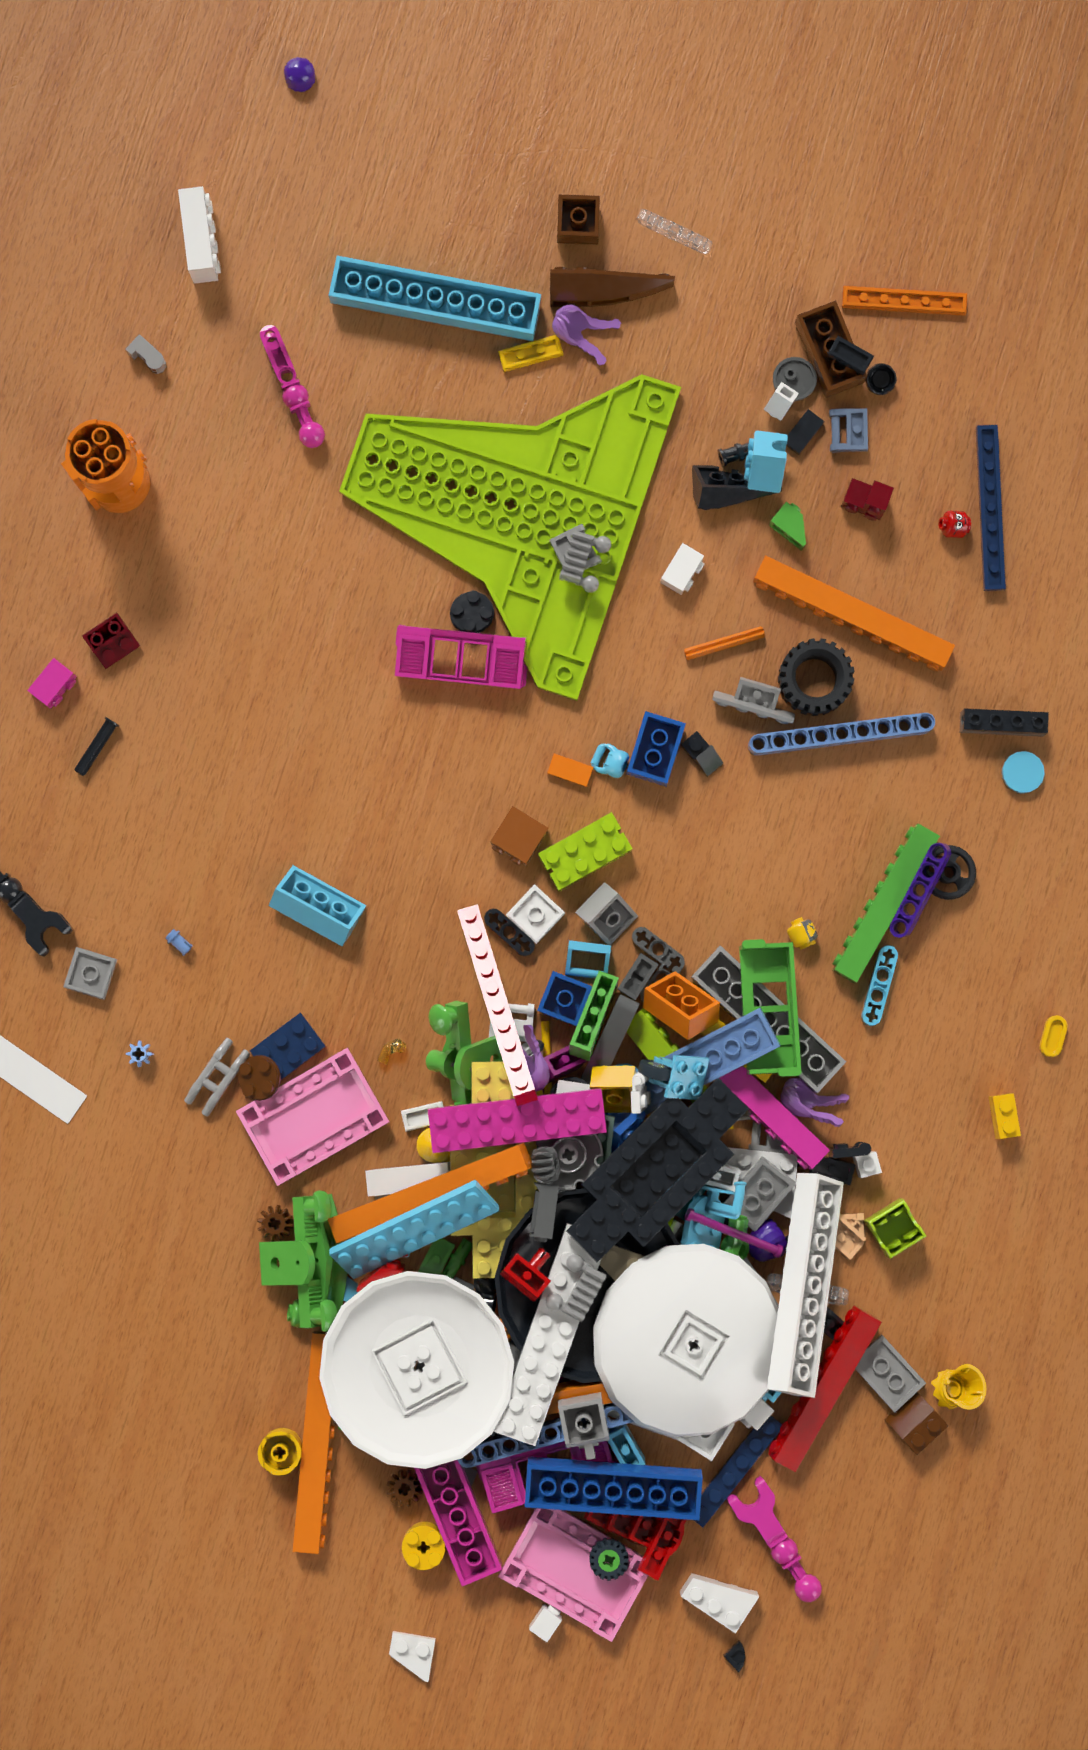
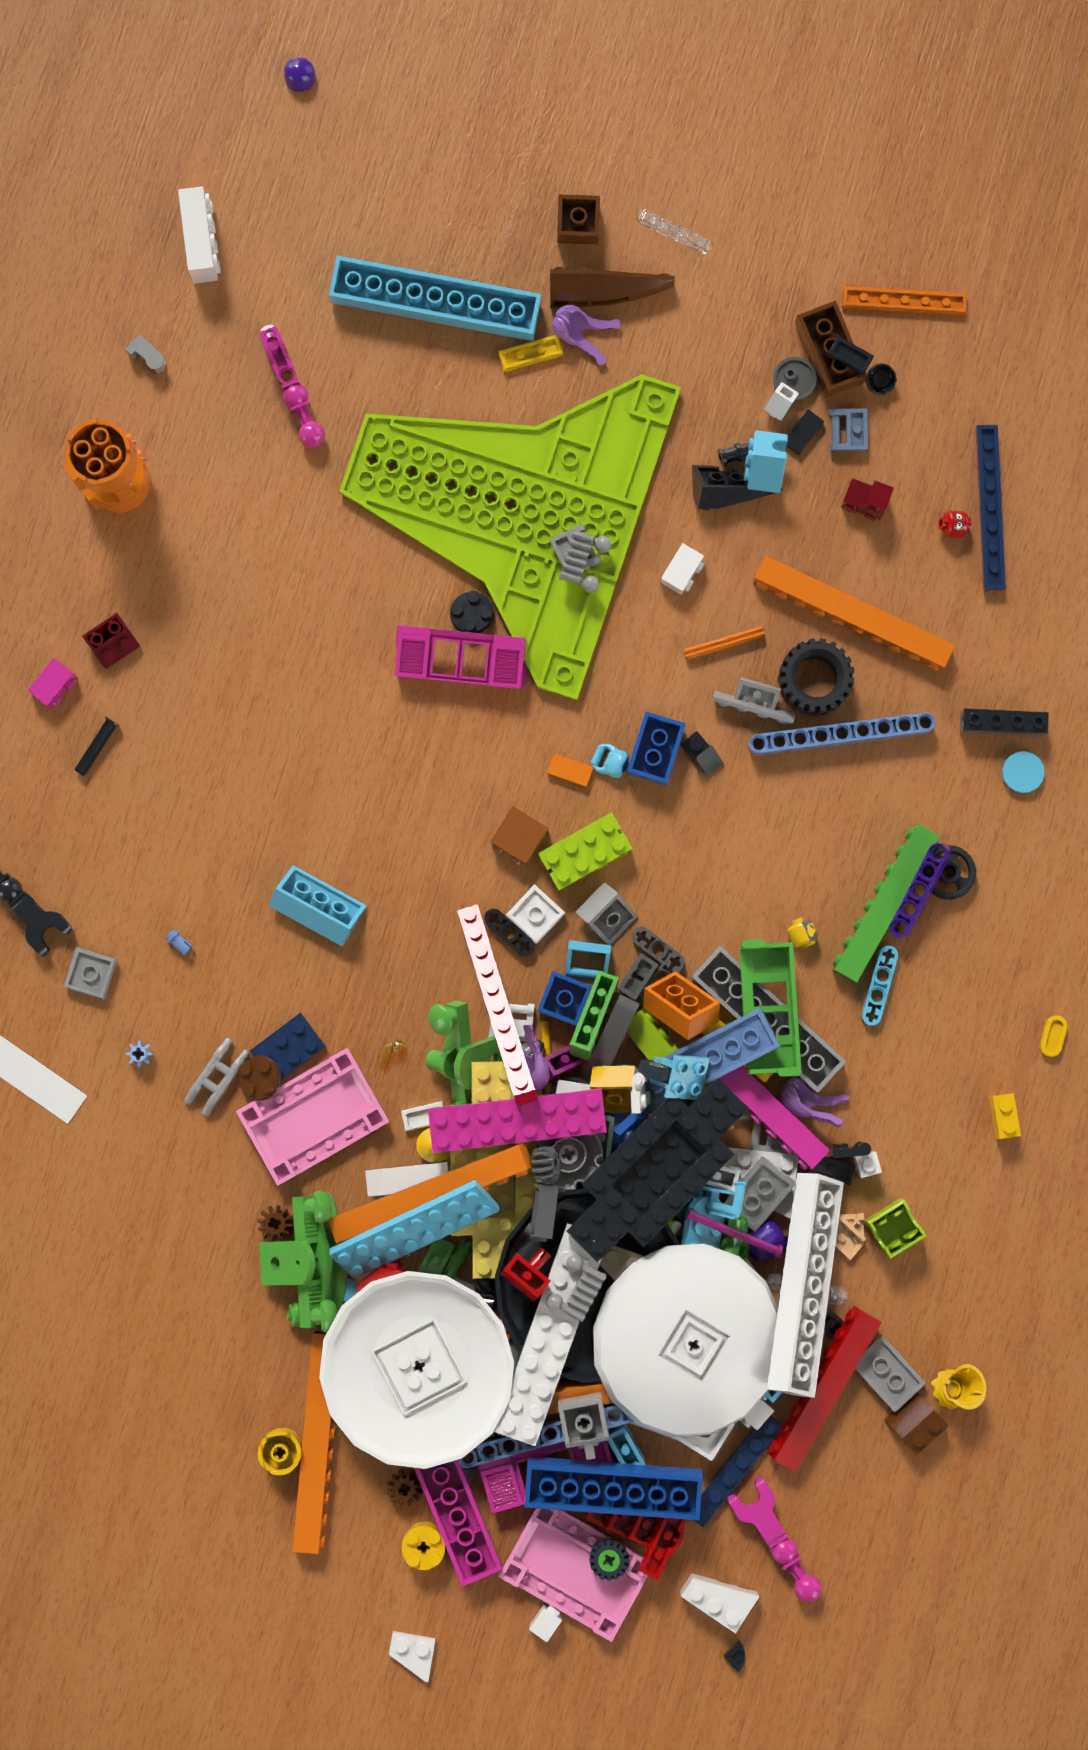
(790, 524): bright green slope -> none

